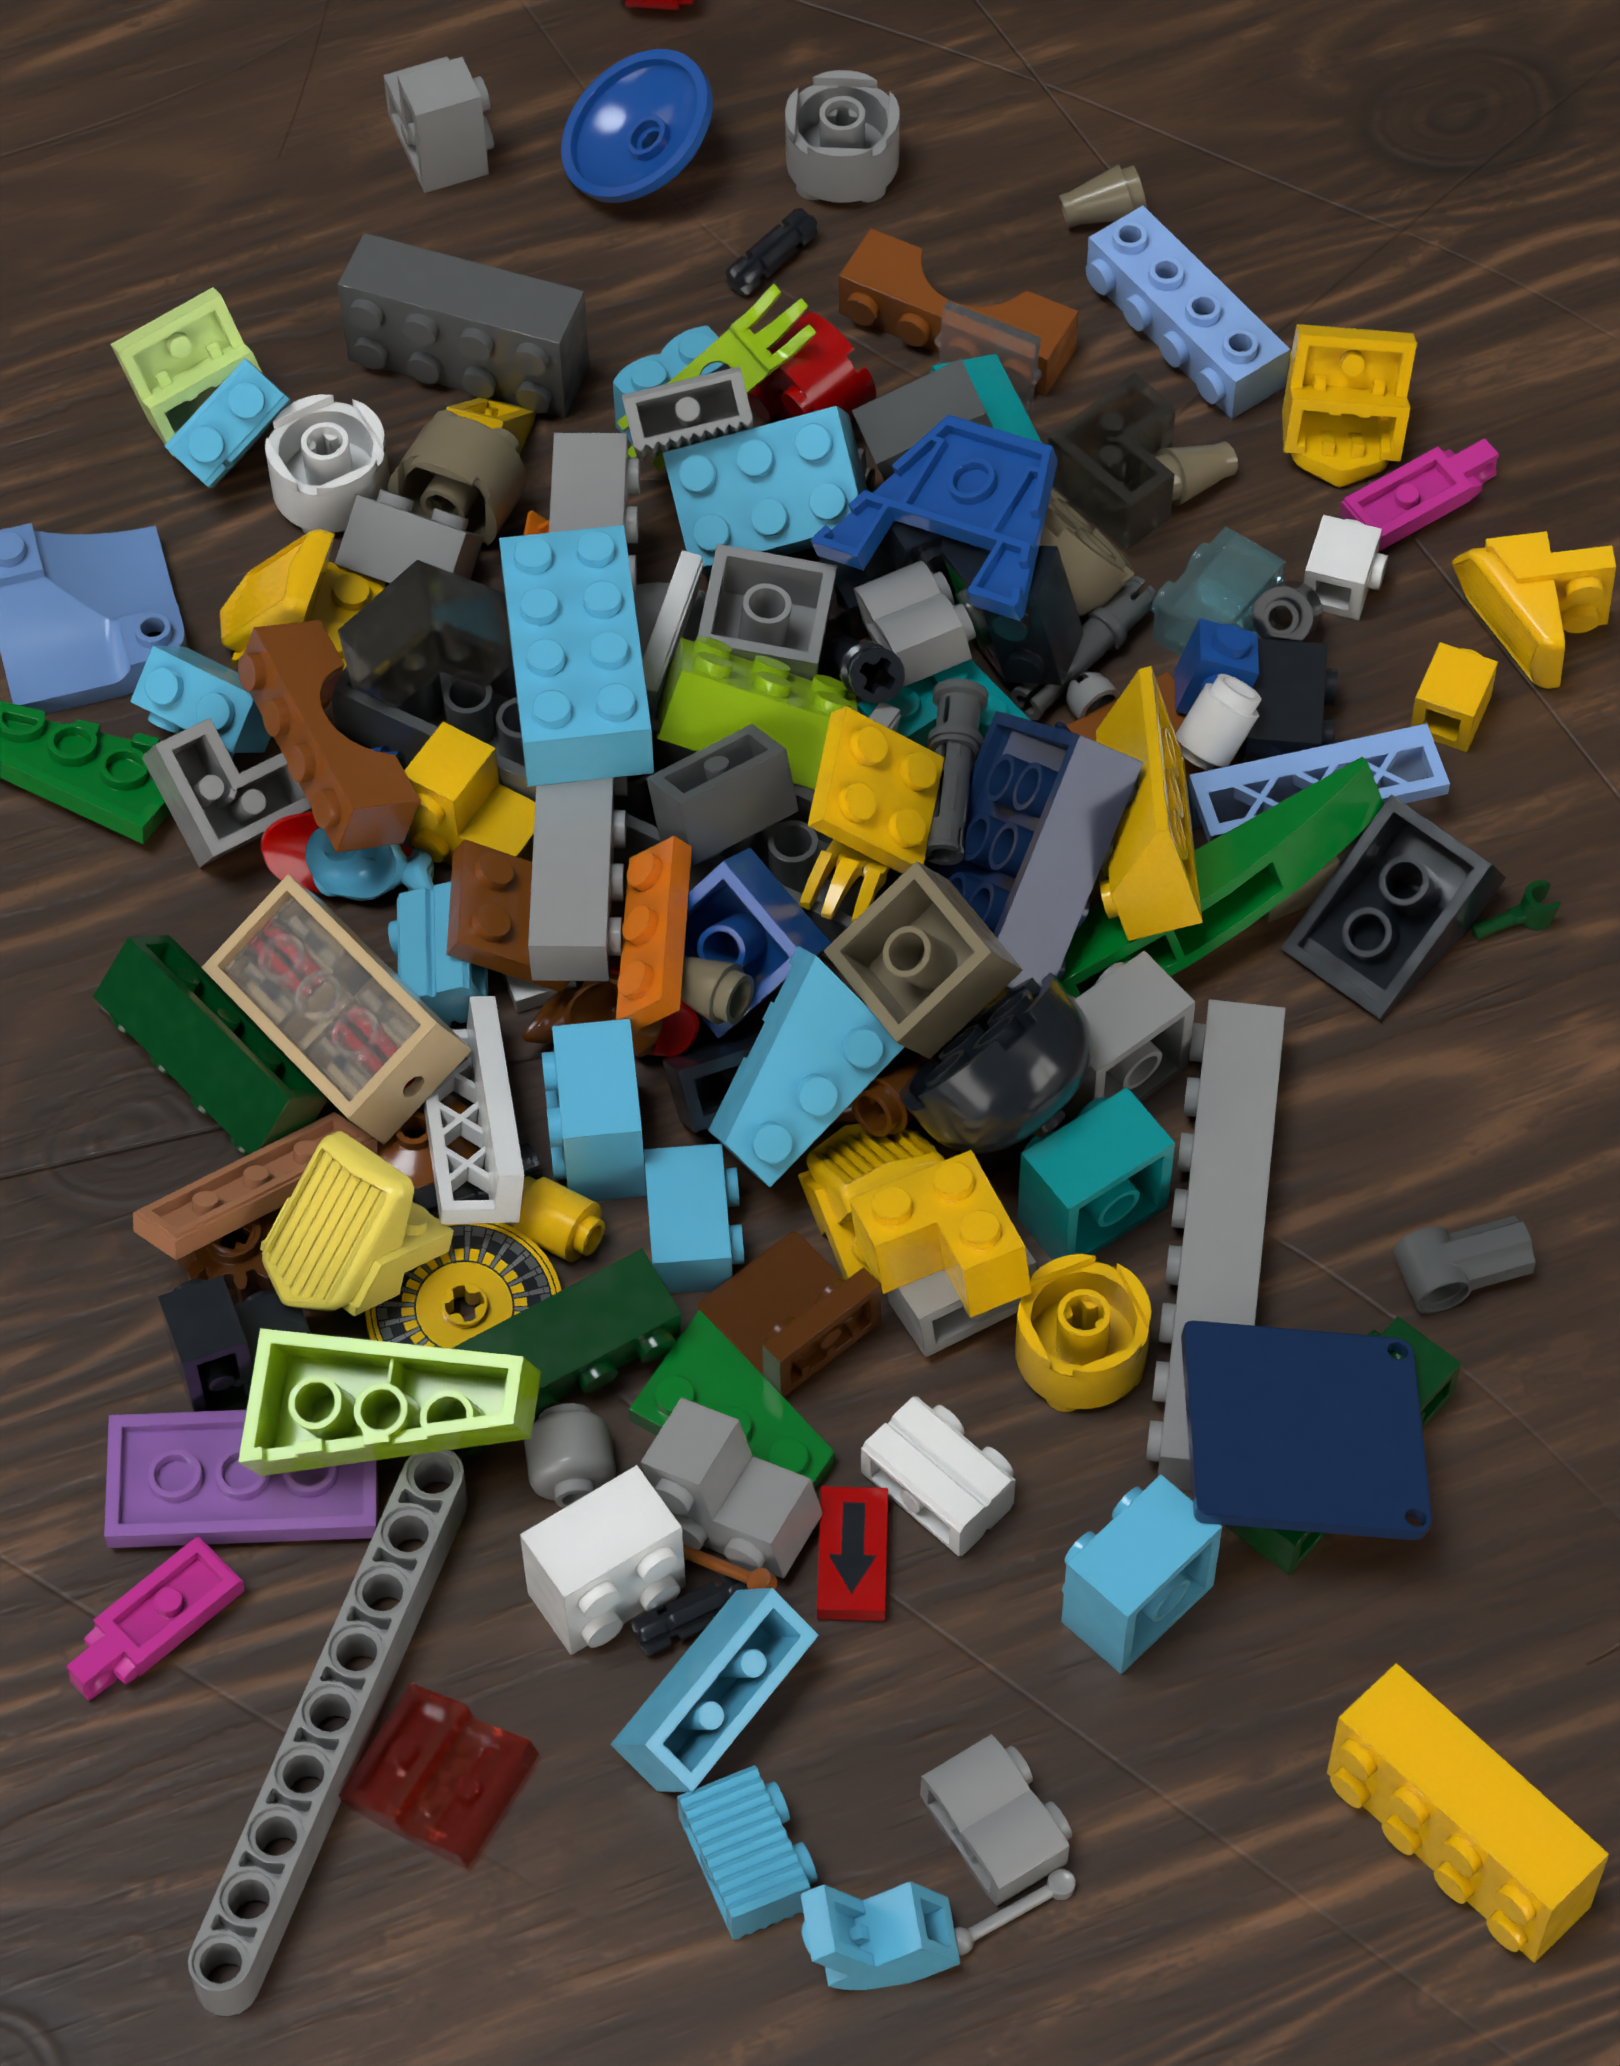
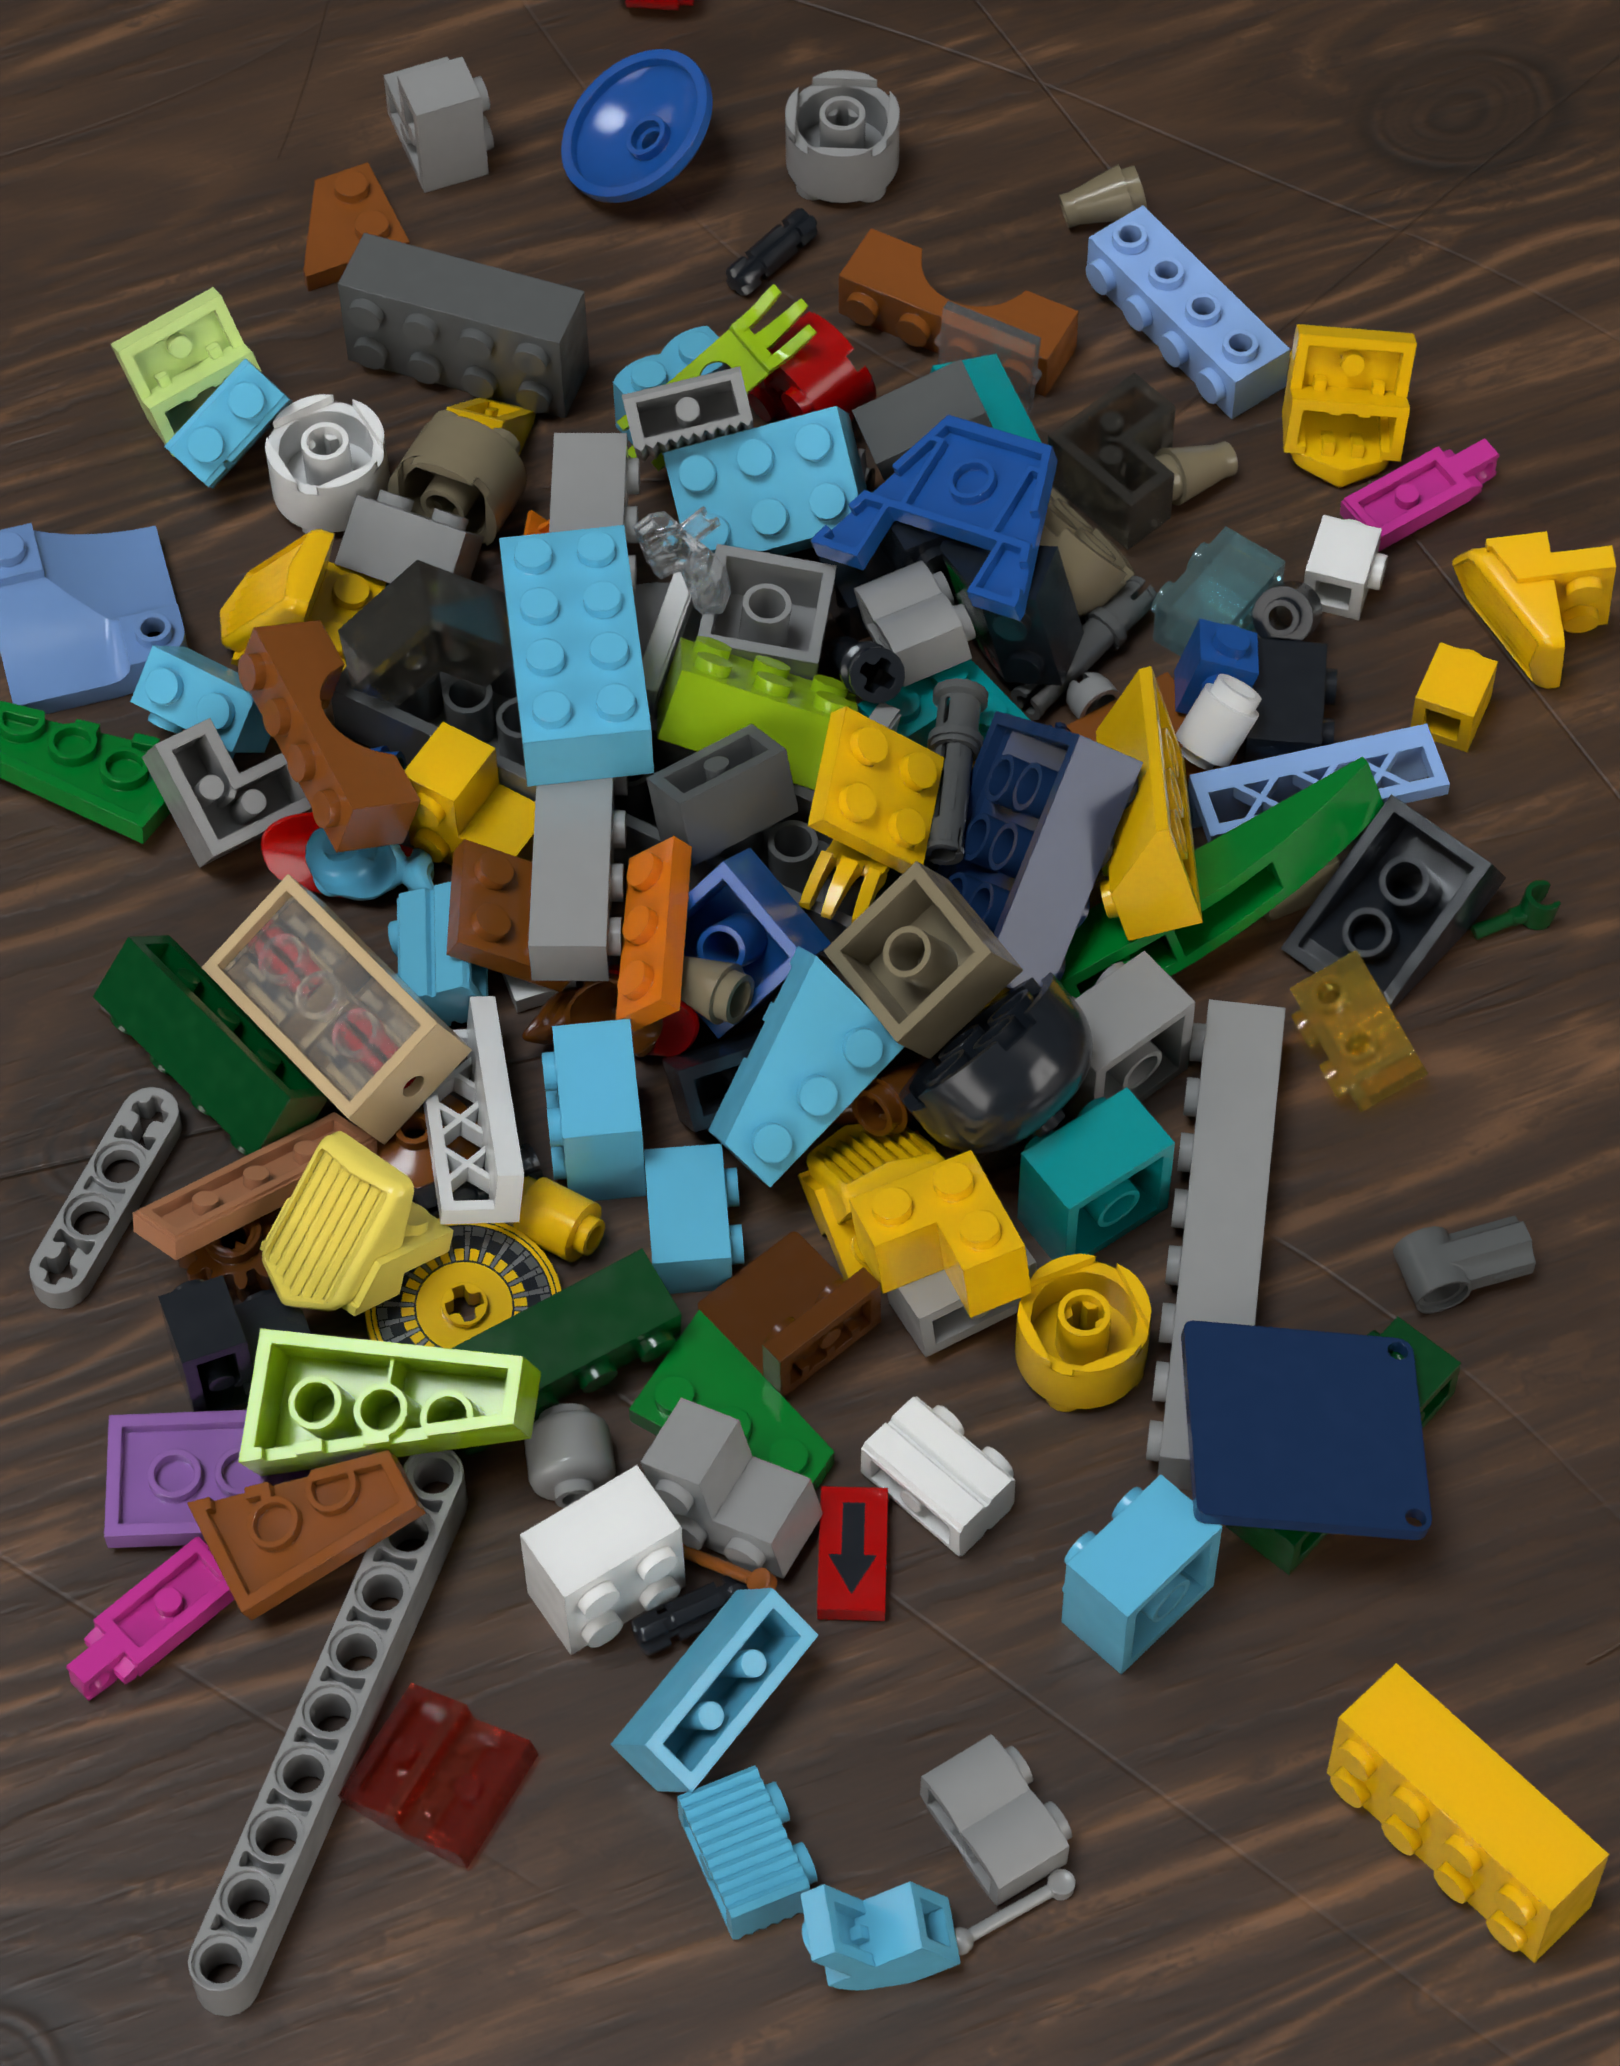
(99, 1194): none -> light grey beam
(302, 1529): none -> dark orange wing
(341, 212): none -> dark orange wing
(678, 548): none -> clear piece
(1357, 1031): none -> clear yellow brick

